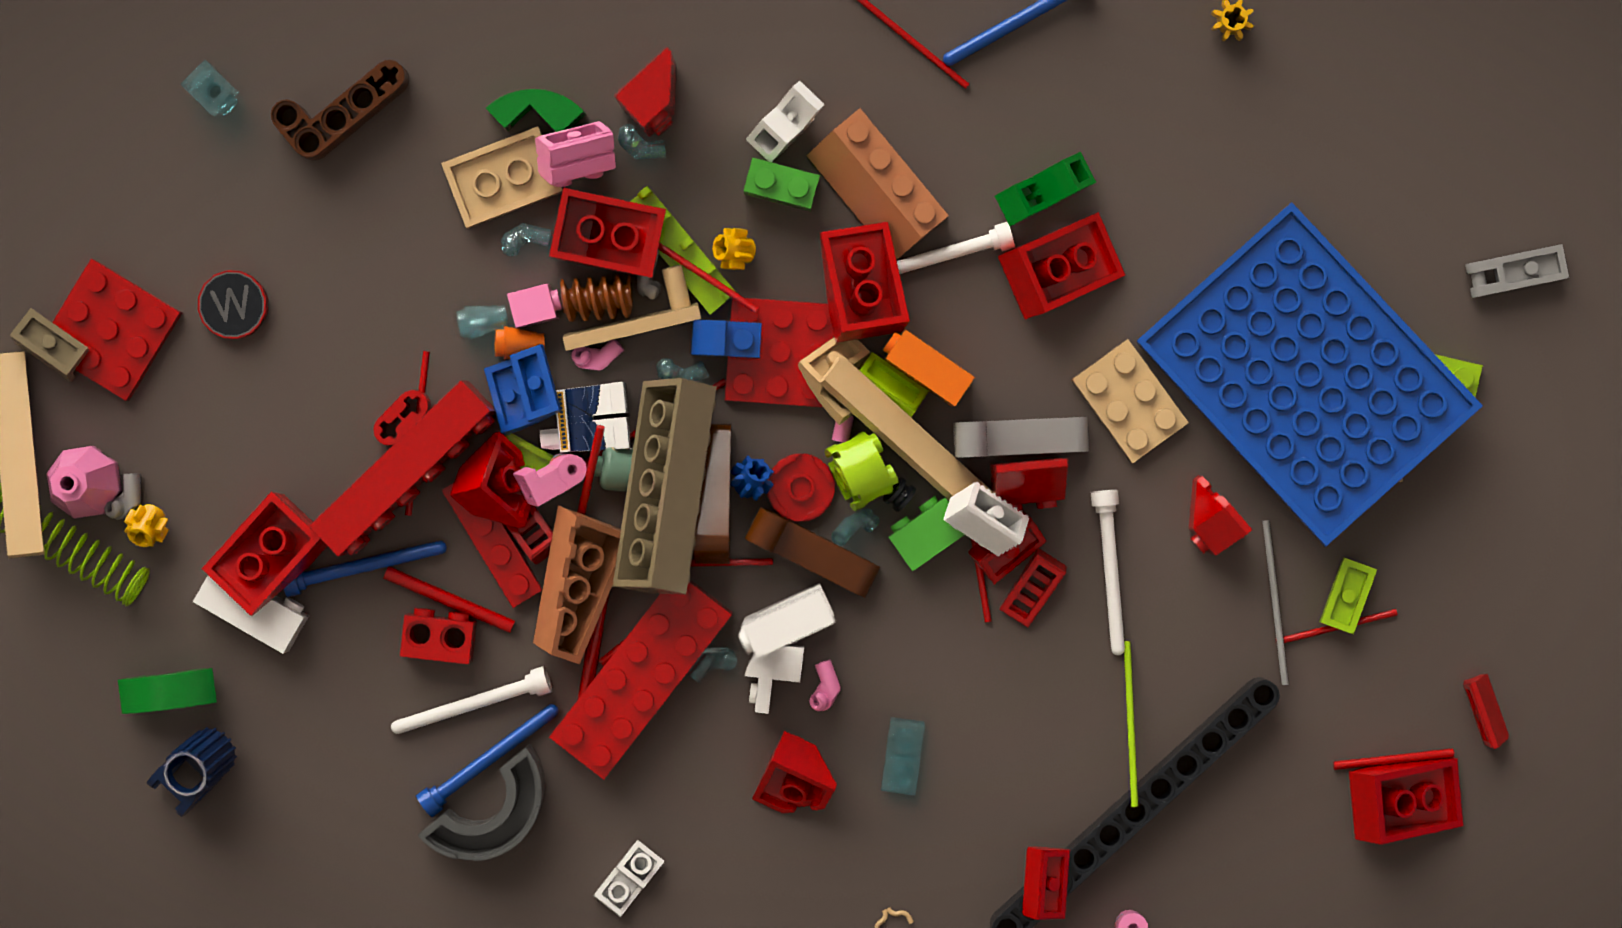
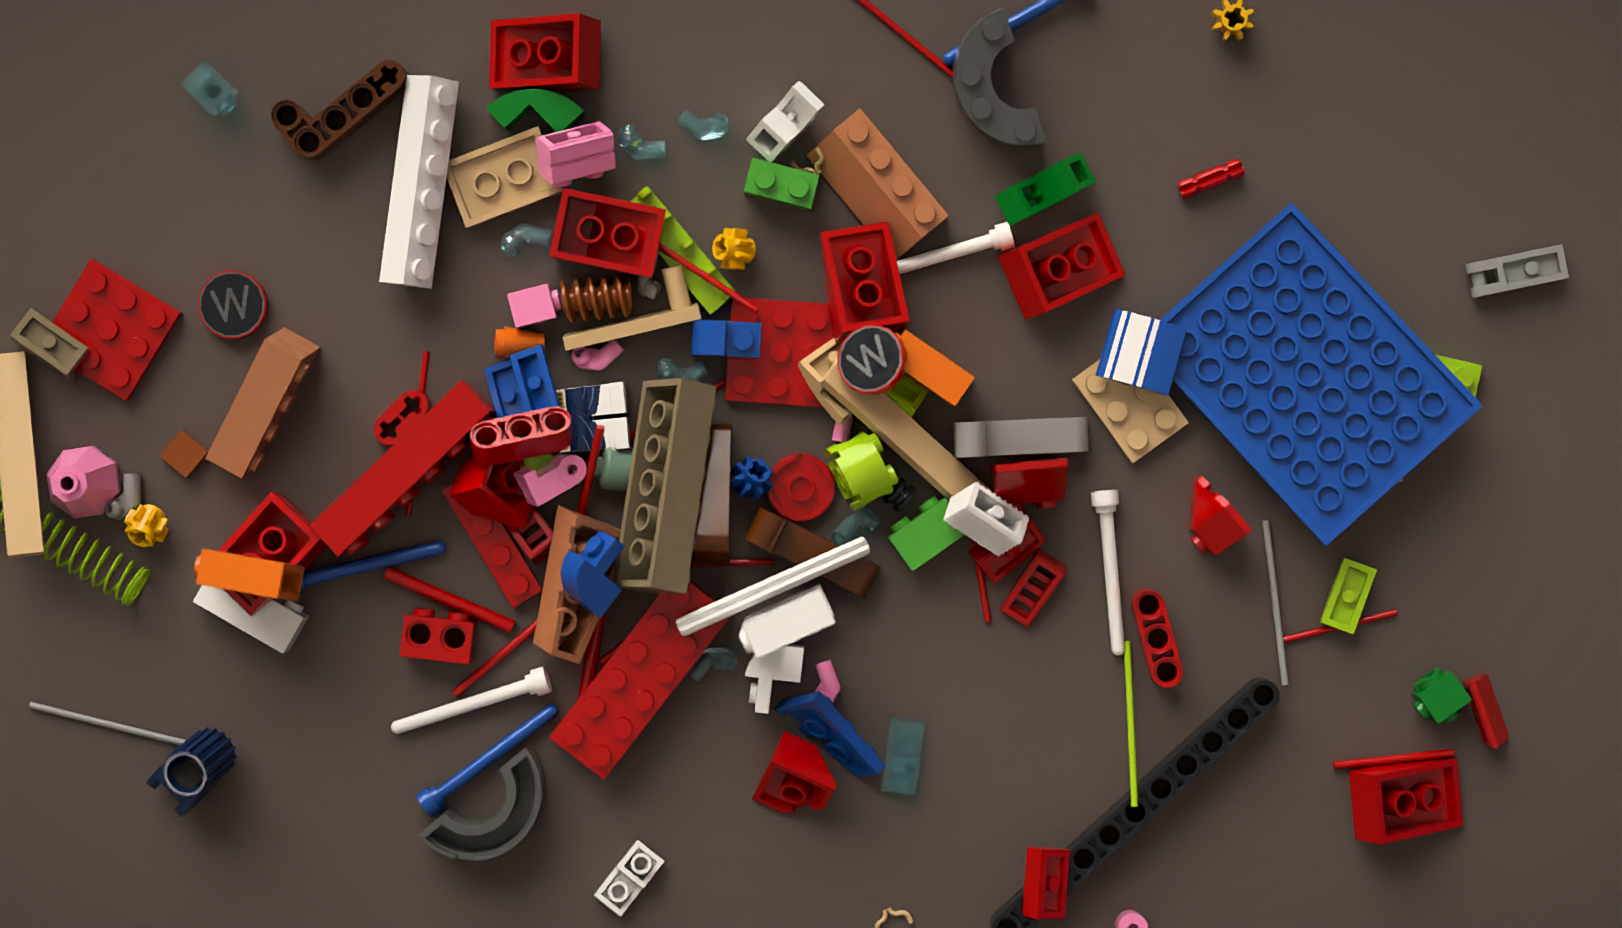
(133, 730): none -> light grey piece
(167, 691): green brick -> none
(184, 453): none -> dark orange tile
(249, 575): none -> orange brick
(262, 401): none -> nougat wedge
(419, 181): none -> white brick
(480, 320): clear light blue cone -> none
(494, 660): none -> red axle
(533, 424): none -> red beam
(545, 53): none -> red slope
(584, 574): none -> blue brick
(651, 95): red slope -> none
(706, 128): none -> clear light blue arm
(772, 586): none -> white axle
(817, 165): none -> tan piece
(824, 722): none -> blue wing
(872, 359): none -> black tile
(974, 85): none -> dark grey brick
(1141, 352): none -> slope
(1167, 650): none -> red beam
(1210, 178): none -> red axle
(1439, 696): none -> green brick

